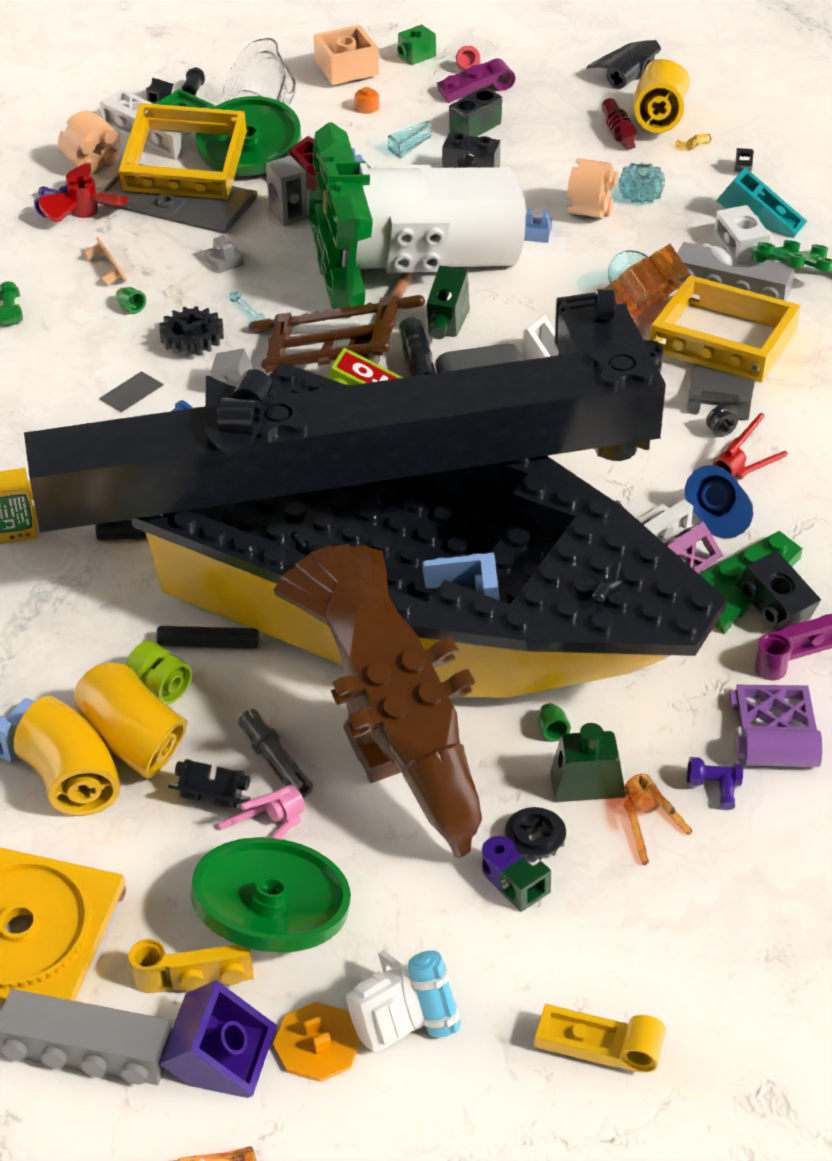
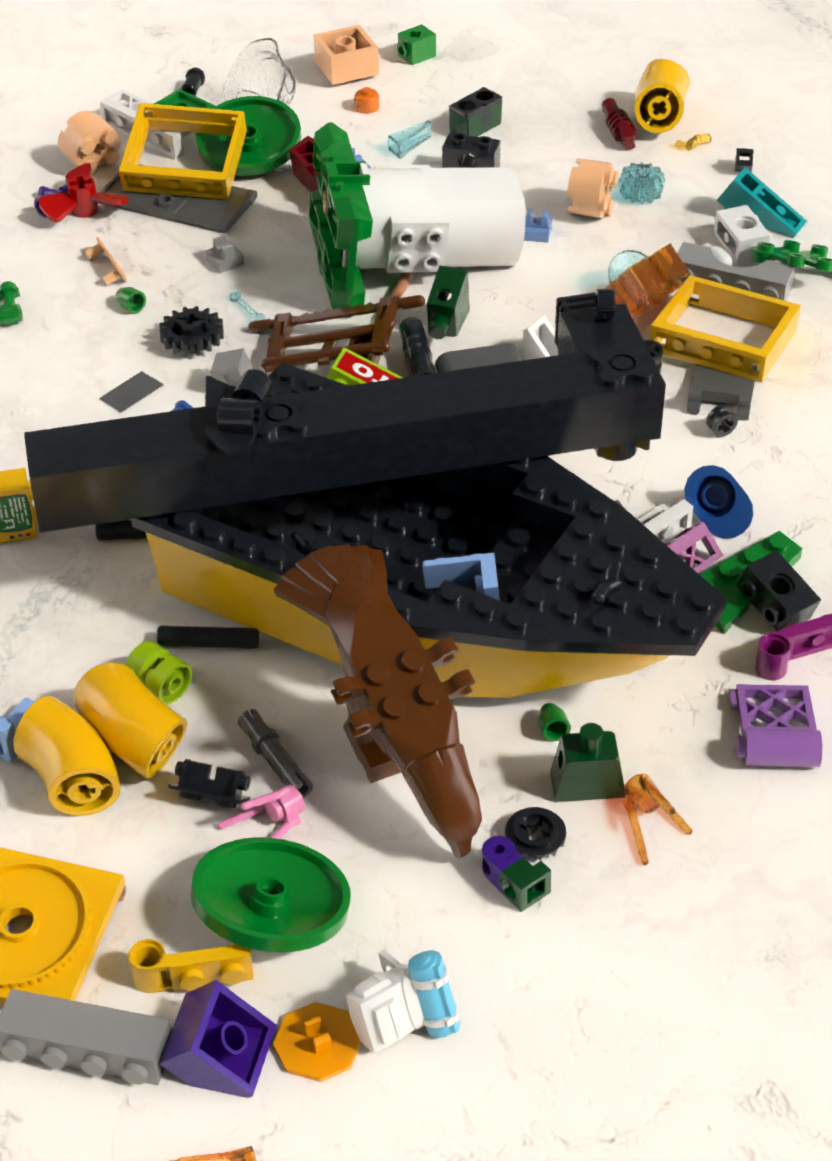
(158, 90): black piece -> none
(287, 190): light grey brick -> none
(467, 57): coral tile -> none
(475, 78): magenta plate -> none
(602, 1040): yellow plate -> none
(627, 62): black panel -> none
(727, 777): dark purple piece -> none
(734, 459): plant -> none

